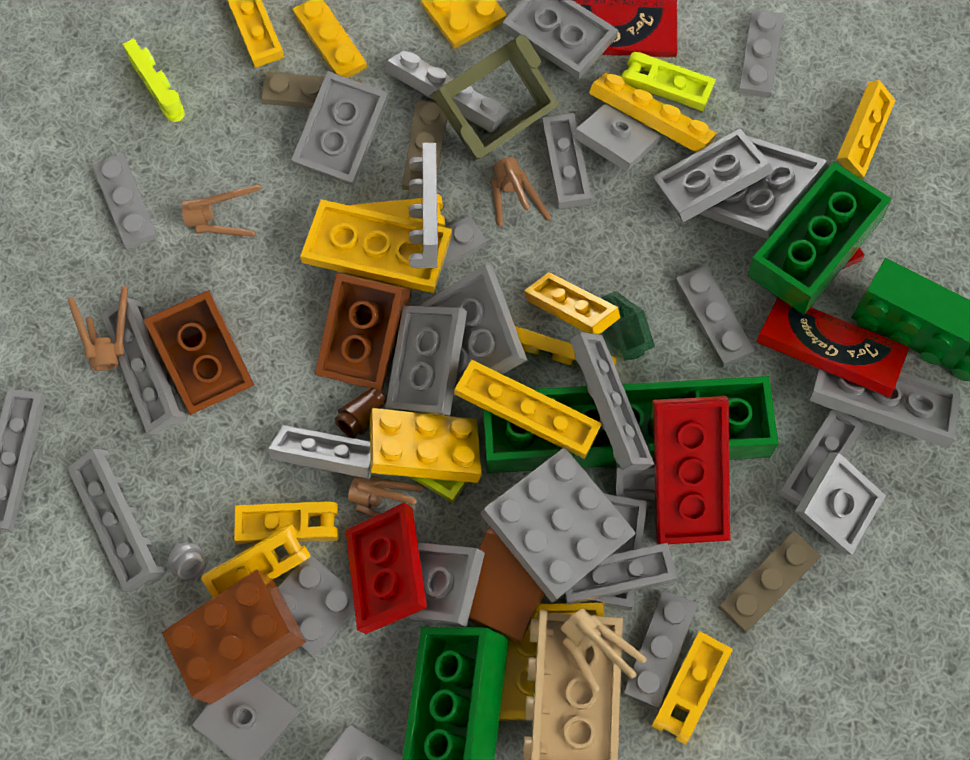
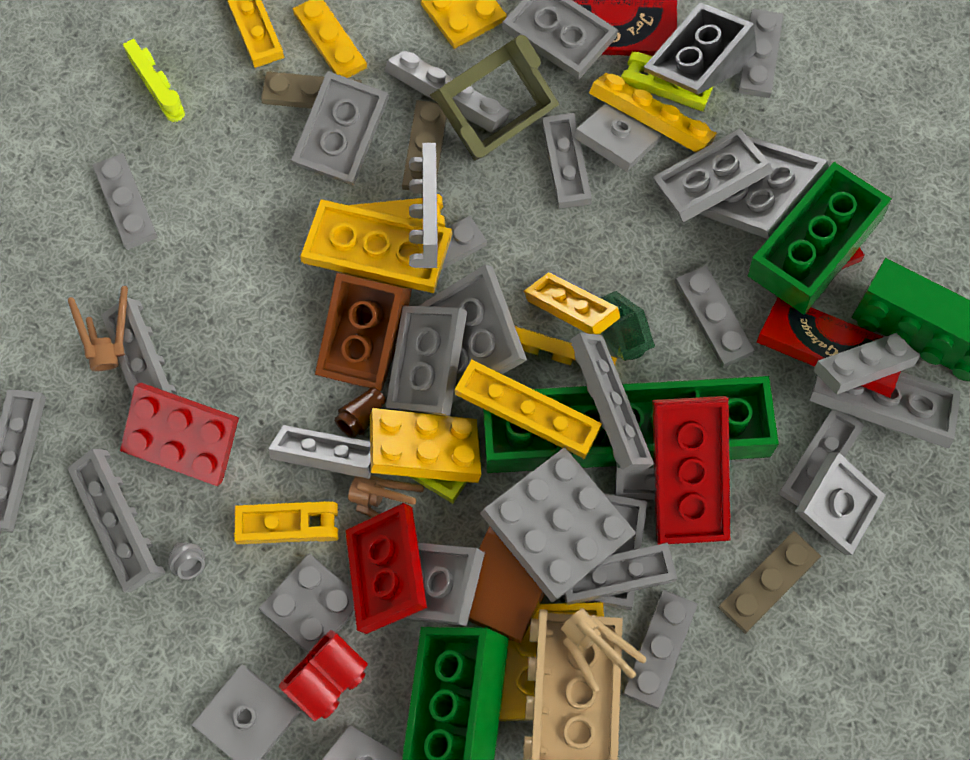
(179, 434): none -> plate
(199, 352): dark orange slope -> none
(200, 211): medium nougat plant -> none
(233, 637): dark orange brick -> none
(259, 557): yellow plate -> none
(323, 676): none -> red brick
(510, 179): medium nougat plant -> none
(693, 686): yellow plate -> none
(704, 50): none -> flat silver slope
(866, 129): yellow plate -> none
(866, 363): none -> light grey plate

